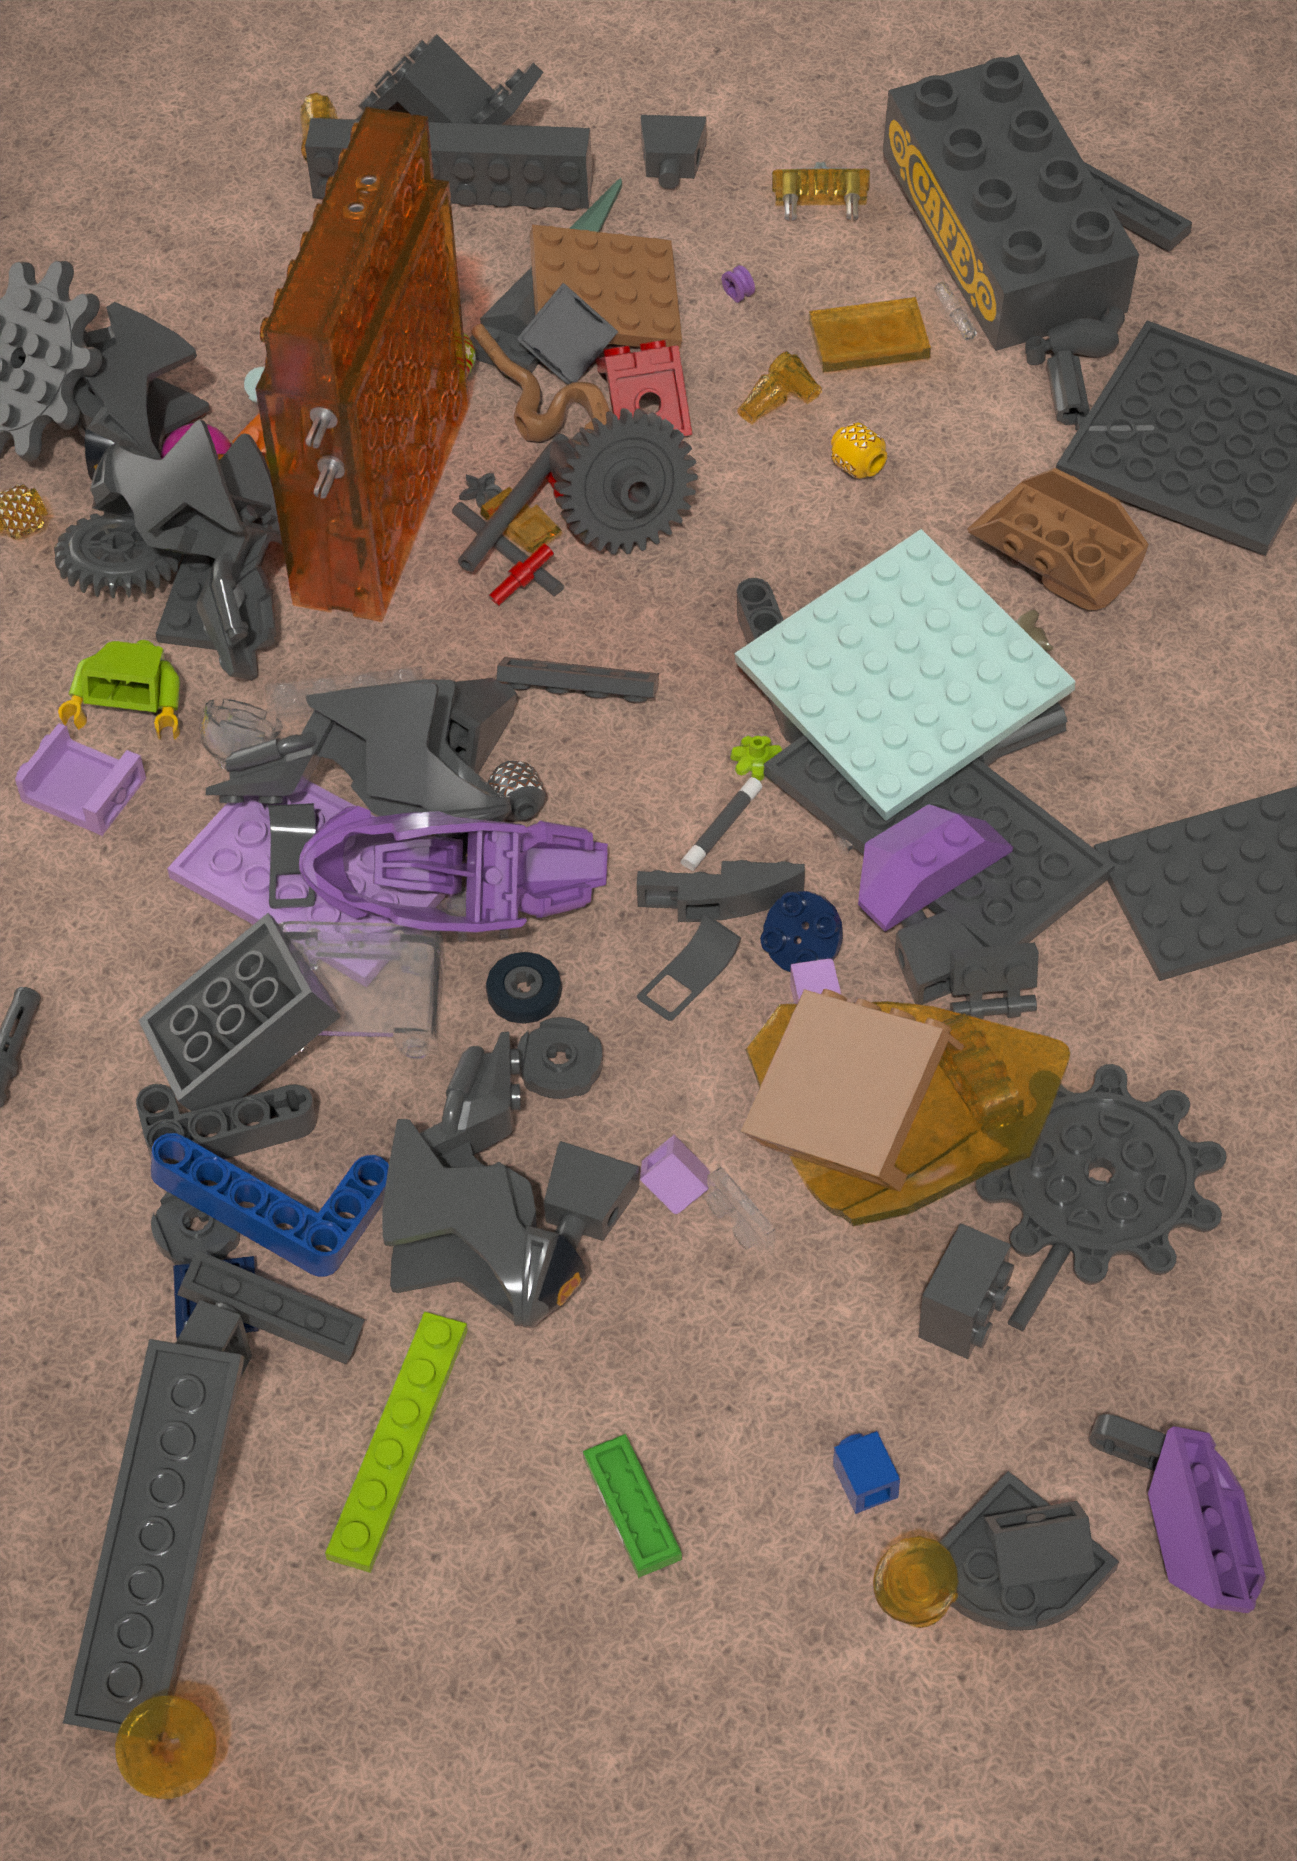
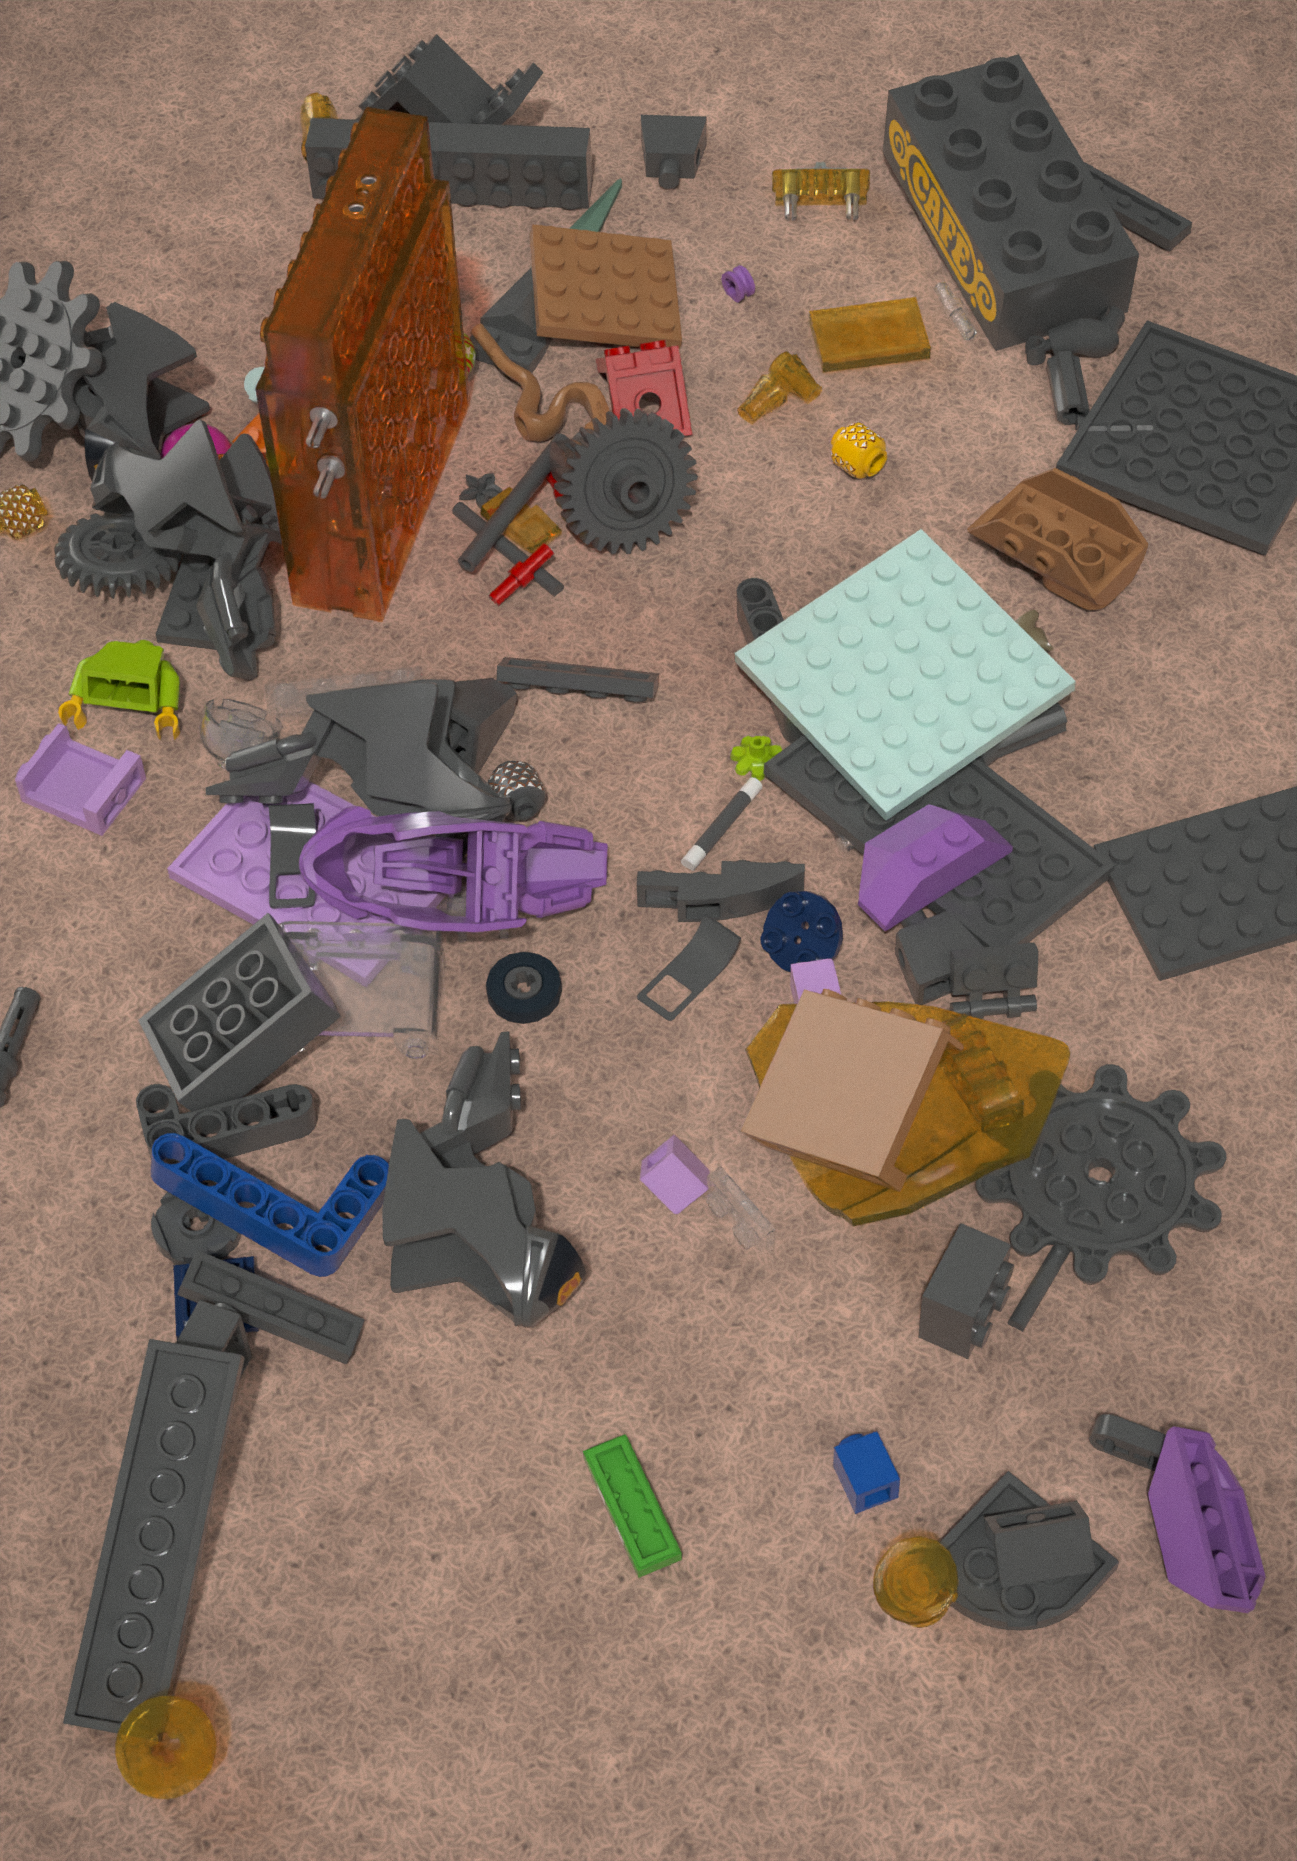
(396, 1442): lime plate -> none
(564, 1079): dark grey plate -> none
(567, 335): piece -> none
(588, 1192): dark grey torso -> none

